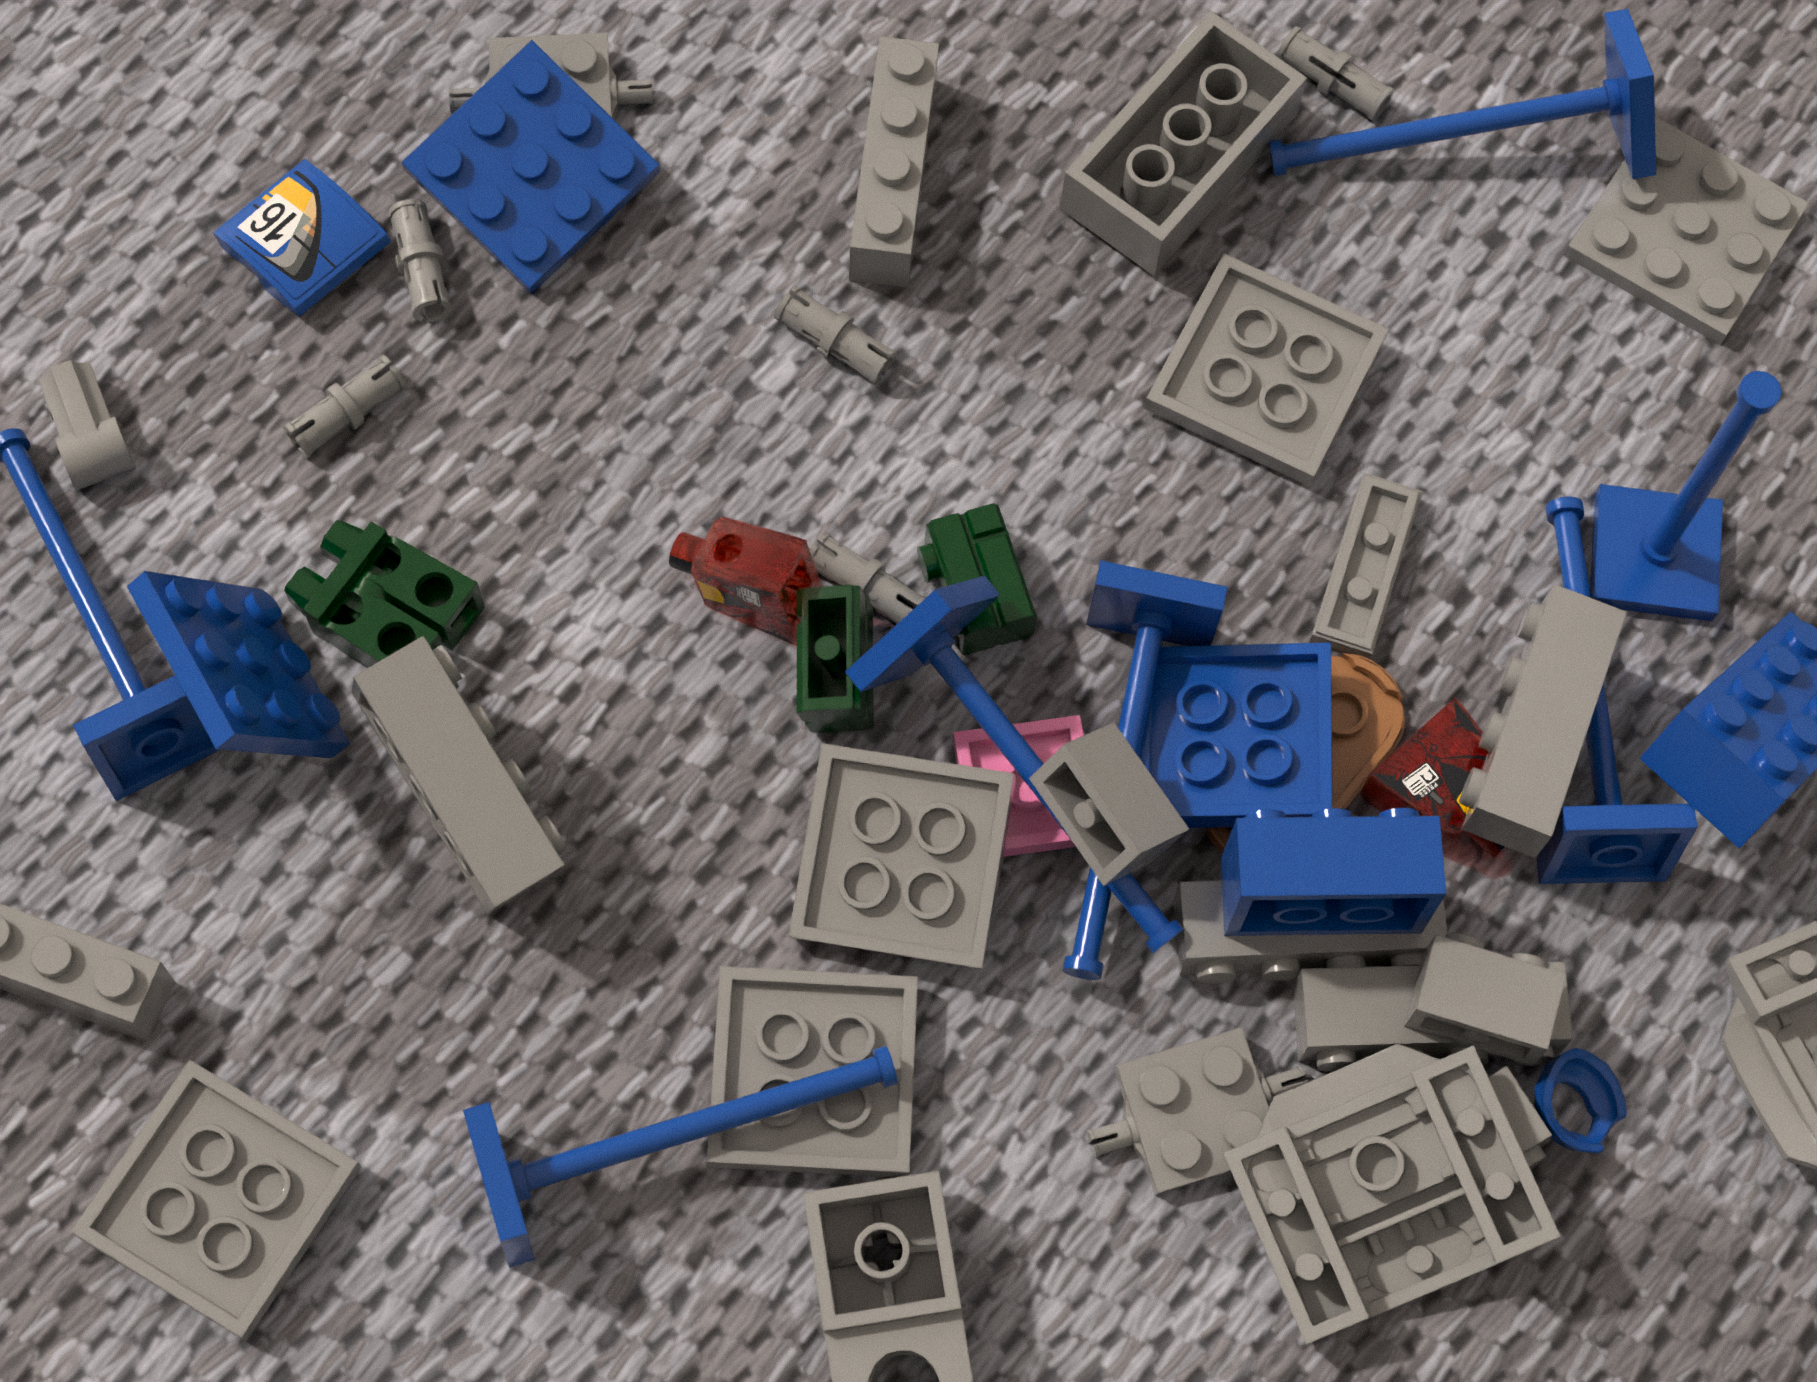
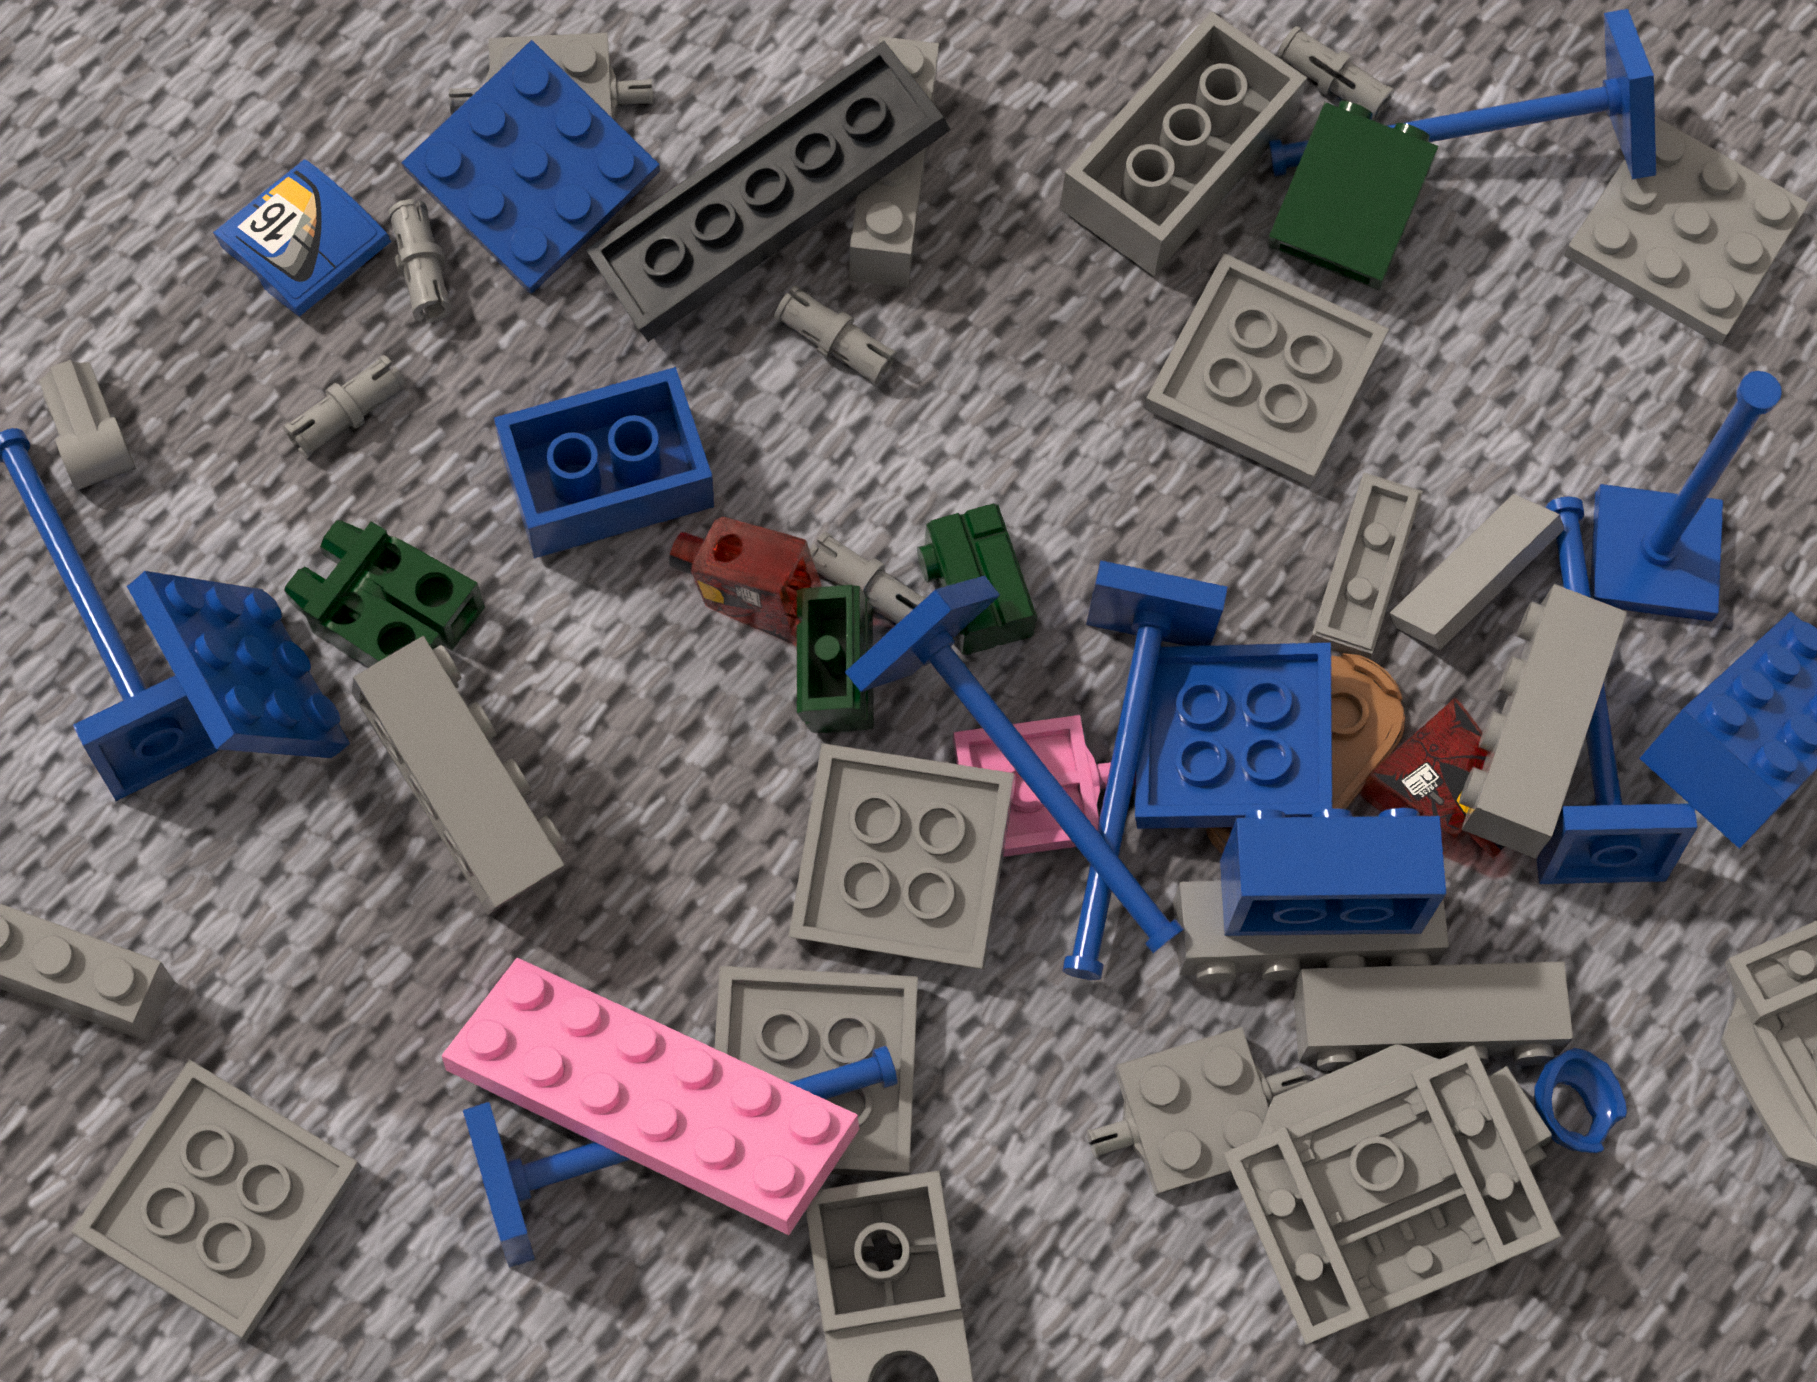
(605, 462): none -> blue brick
(652, 1094): none -> bright pink plate
(767, 190): none -> black plate
(1108, 803): light grey brick -> none
(1353, 193): none -> dark green brick
(1477, 571): none -> light grey tile
(1486, 998): light grey brick -> none

